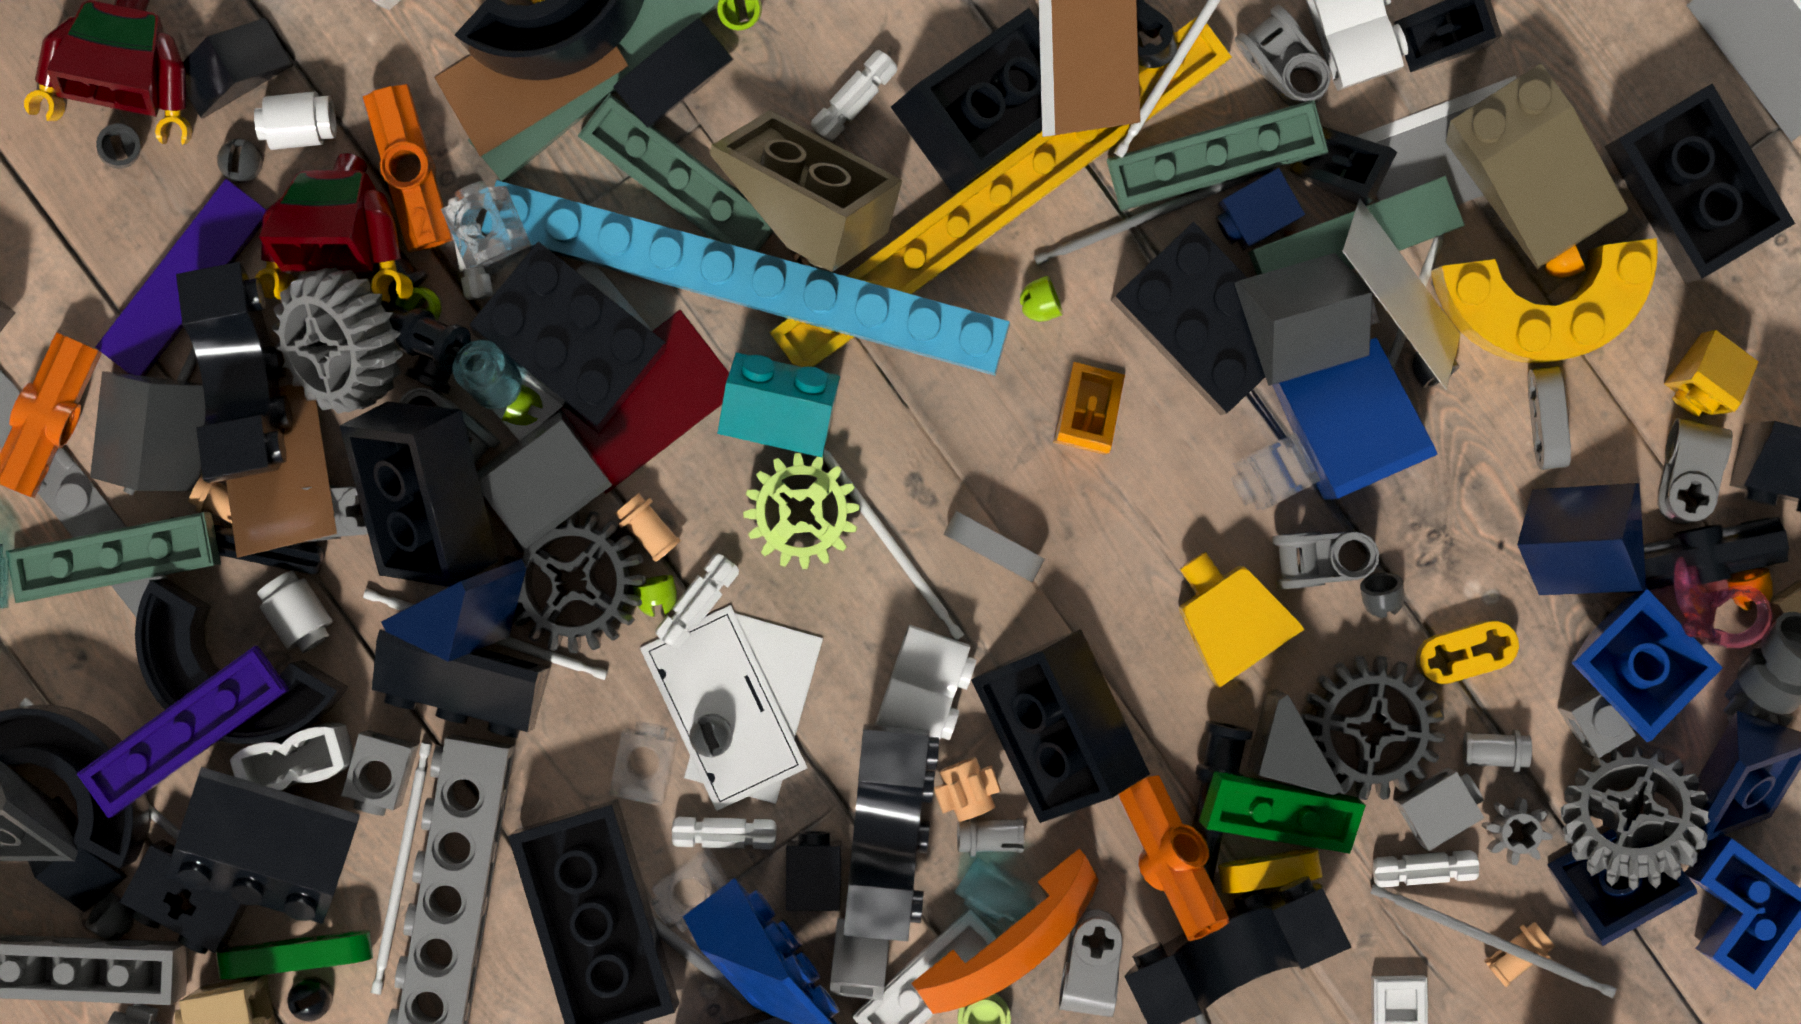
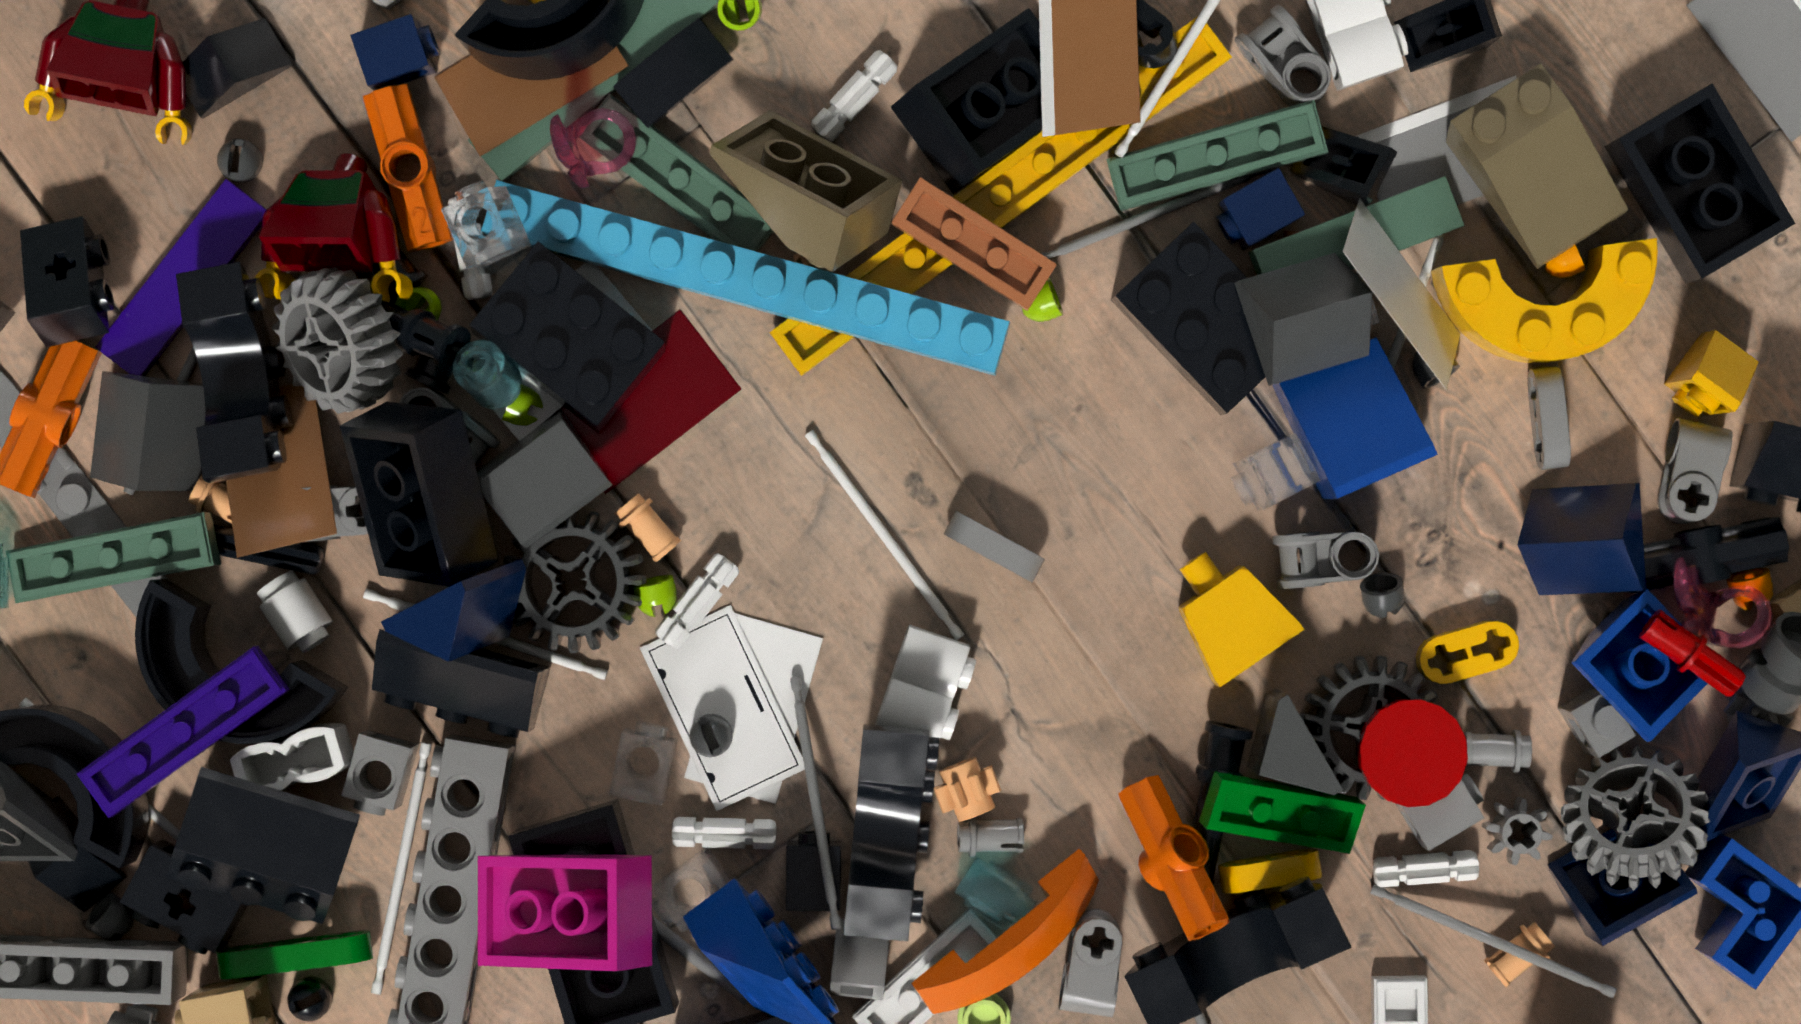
(66, 281): none -> black brick
(130, 145): dark grey hinge -> none
(295, 120): white brick -> none
(396, 52): none -> dark blue brick
(565, 911): none -> dark pink slope
(567, 151): none -> clear pink piece
(778, 404): teal brick -> none
(785, 529): yellowish green gear -> none
(815, 802): none -> light grey piece
(973, 244): none -> nougat plate
(1061, 727): black slope -> none
(1090, 409): light orange slope -> none
(1412, 752): none -> red tile
(1692, 653): none -> red axle

